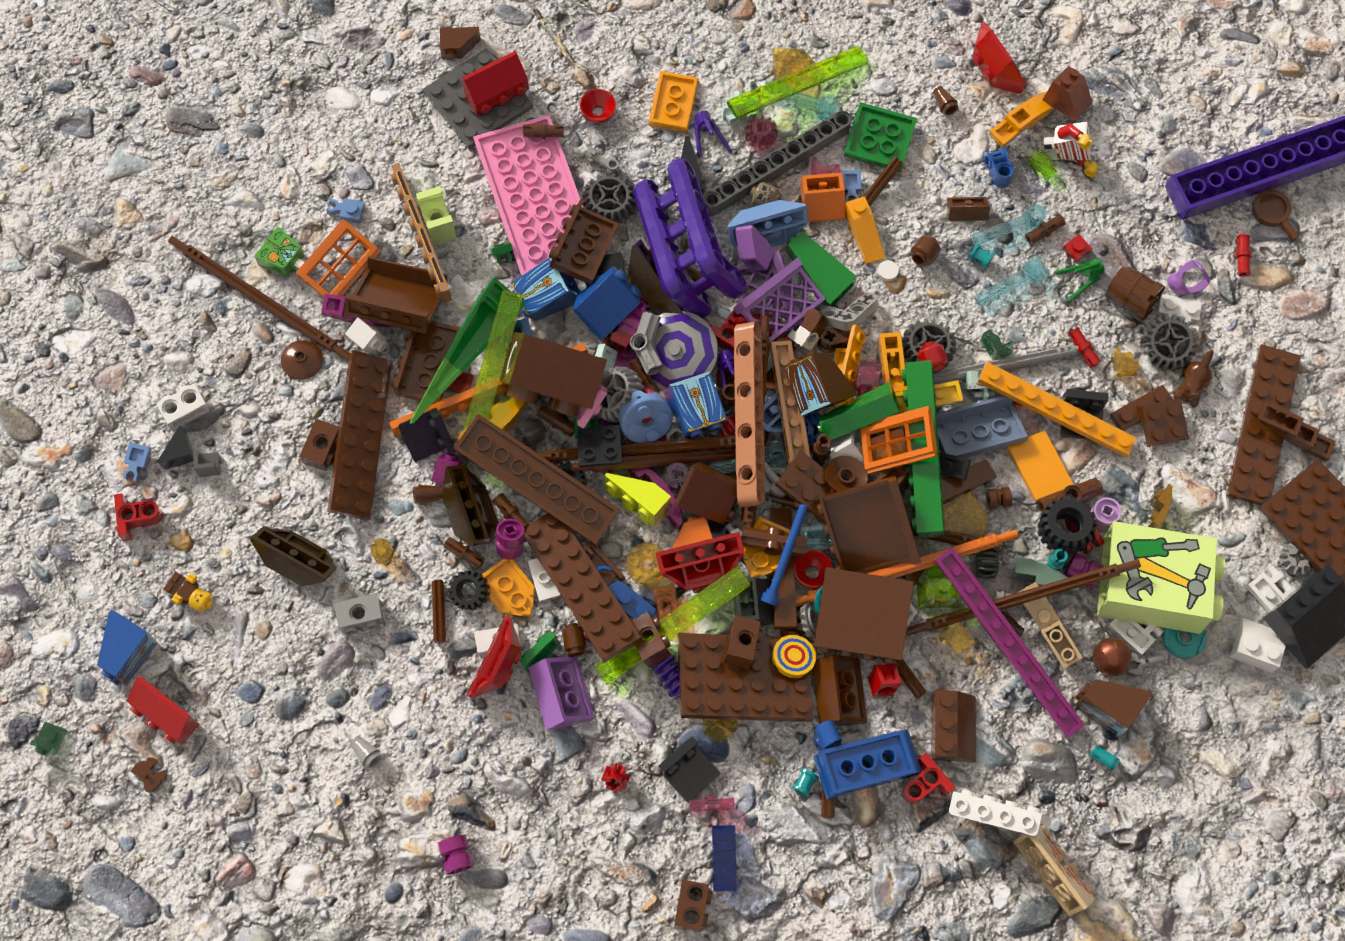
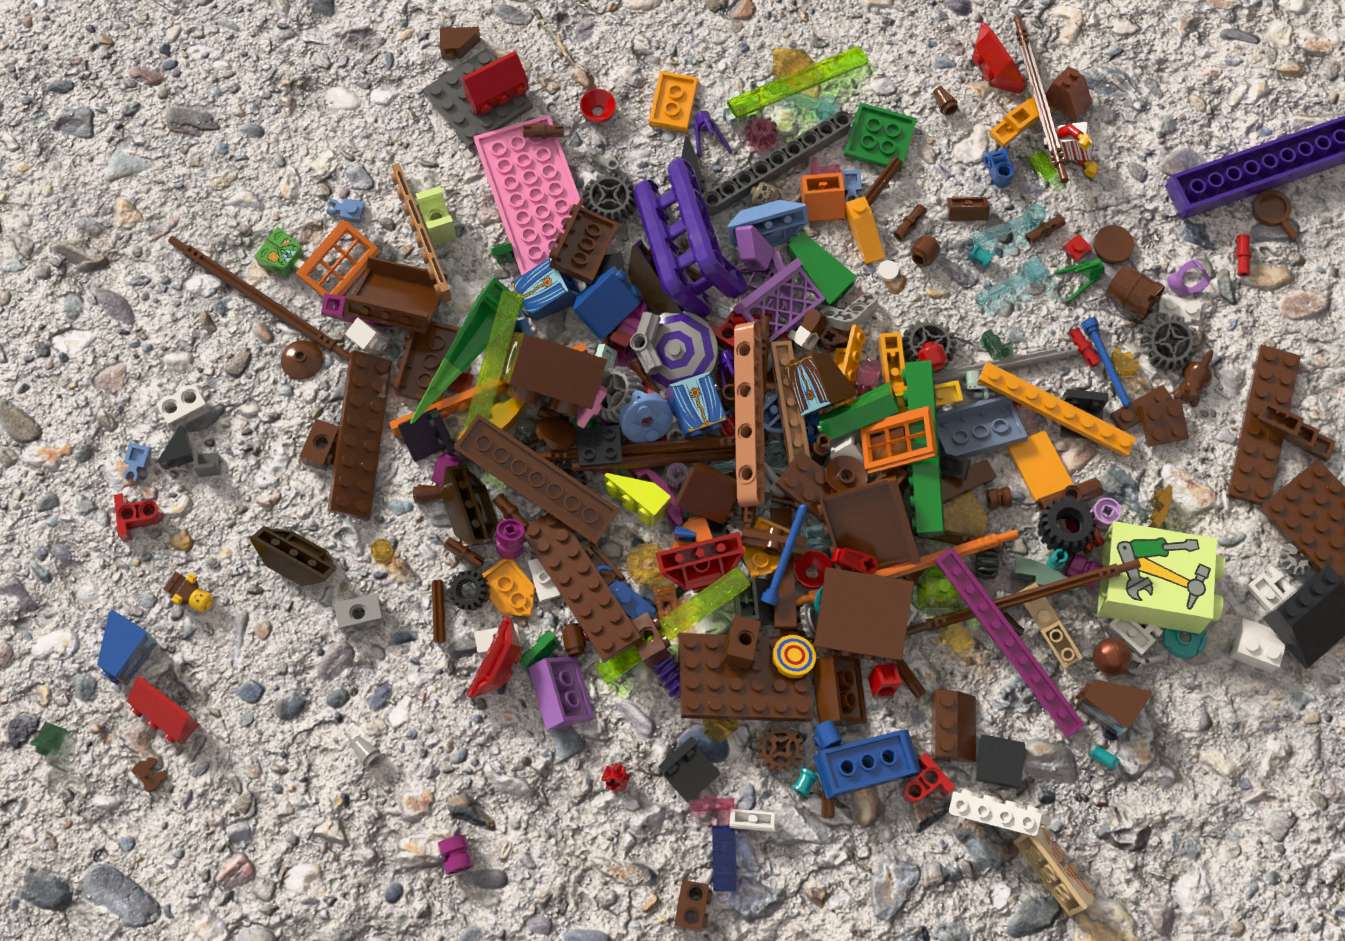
(556, 433): none -> reddish brown tile
(684, 535): none -> blue slope
(752, 820): none -> white slope
(786, 754): none -> reddish brown gear
(855, 561): none -> red piece
(910, 222): none -> reddish brown pin
(1000, 761): none -> black slope
(1041, 99): none -> axle
(1090, 327): none -> blue piece
(1113, 244): none -> reddish brown tile

